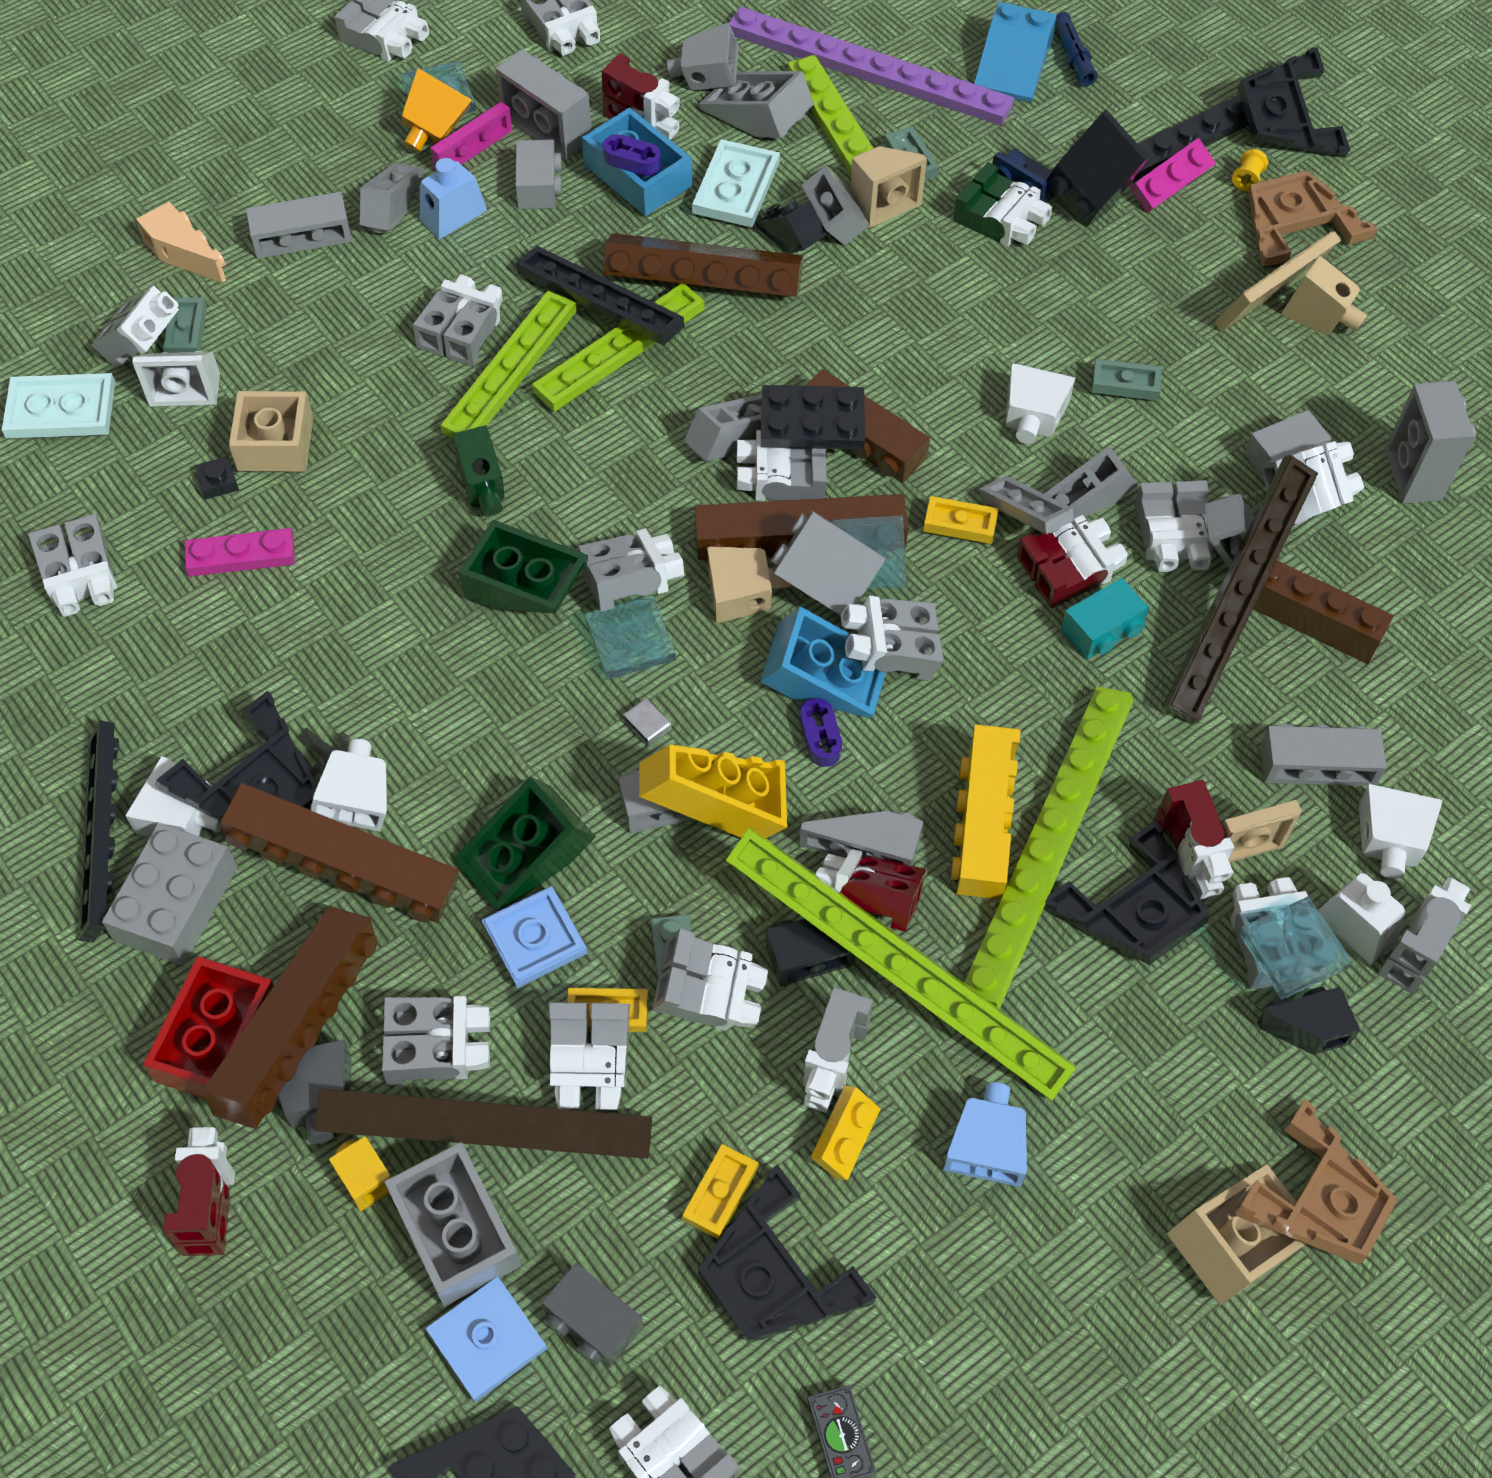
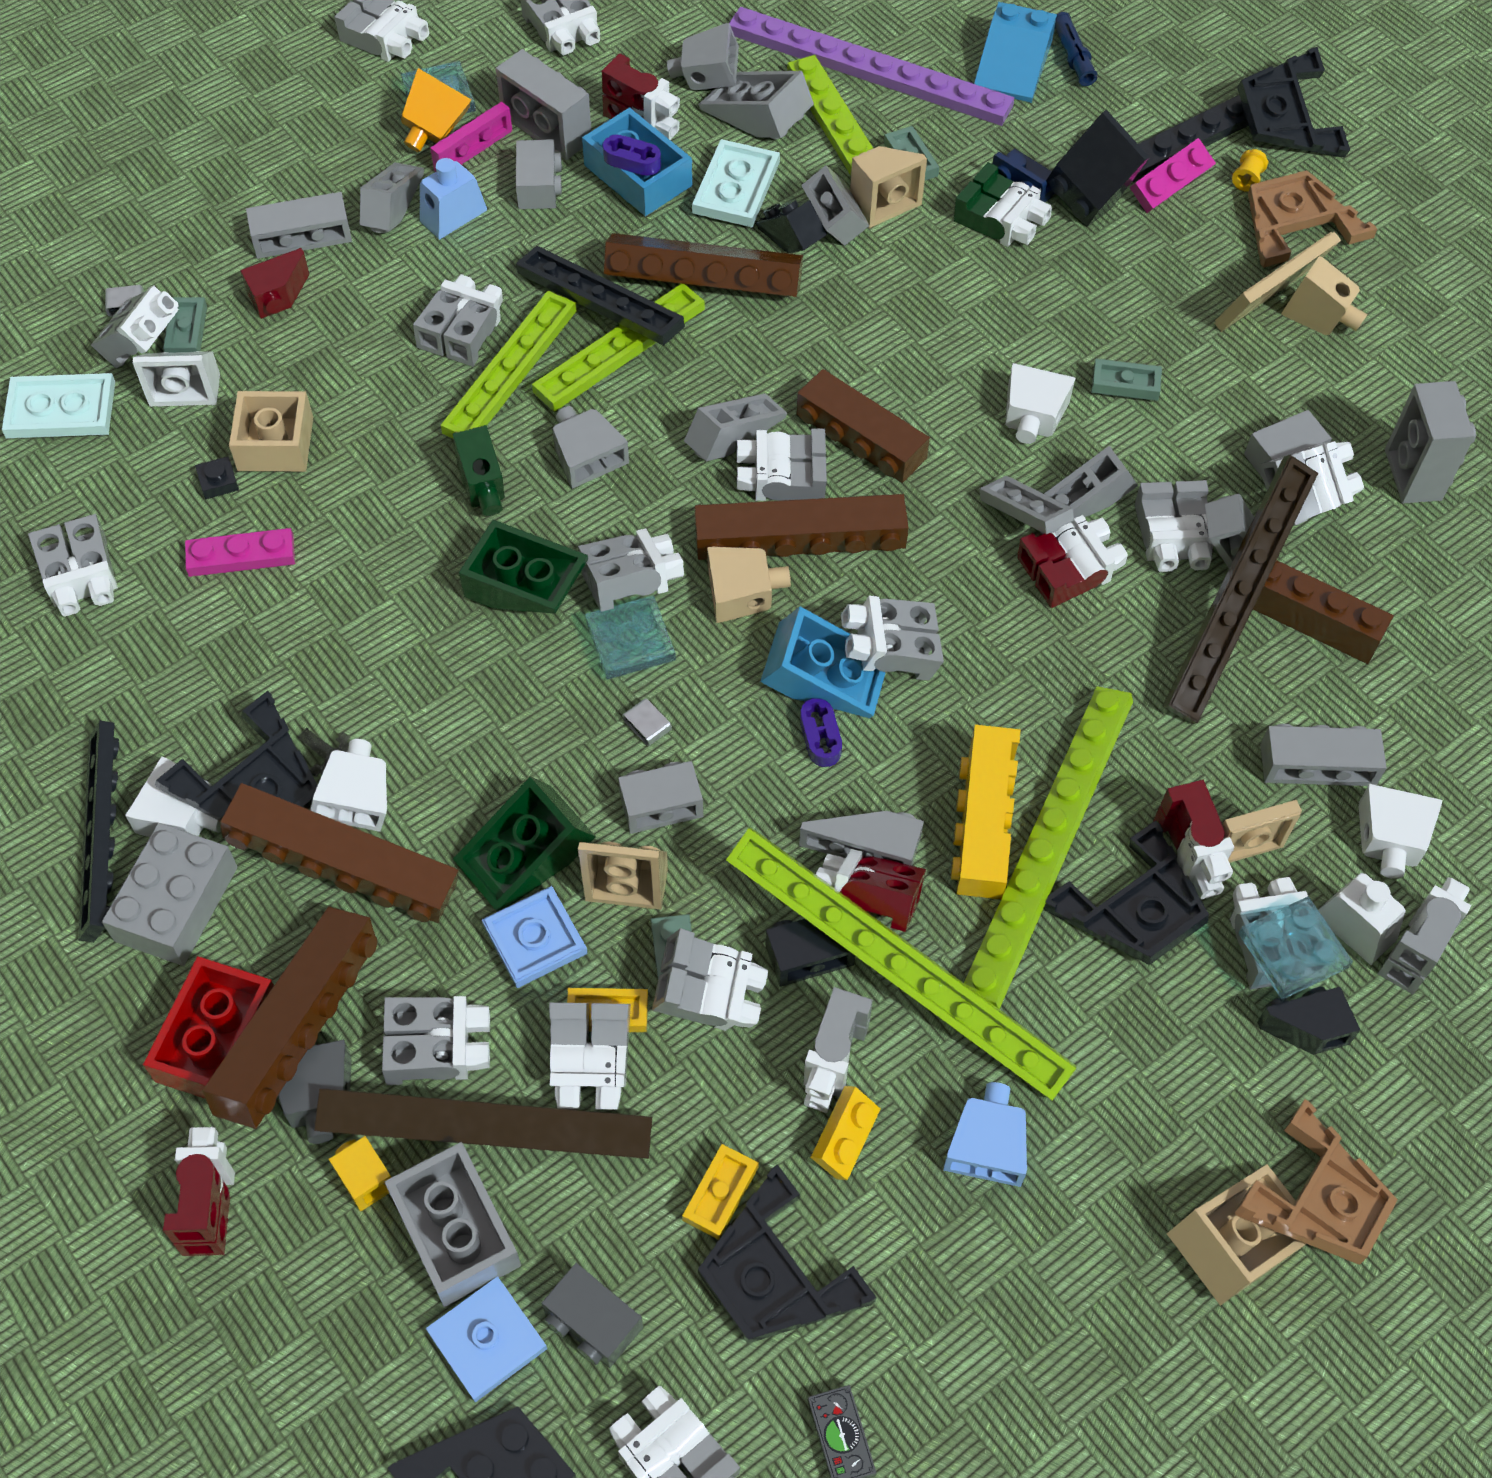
(117, 296): none -> flat silver piece
(177, 243): light nougat slope -> none
(276, 282): none -> dark red slope
(587, 445): none -> light grey torso
(623, 874): none -> tan slope
(717, 788): yellow wedge -> none
(812, 417): black plate -> none
(826, 562): light grey brick -> none
(886, 537): clear light blue plate -> none
(960, 519): yellow plate -> none
(1105, 619): teal brick -> none

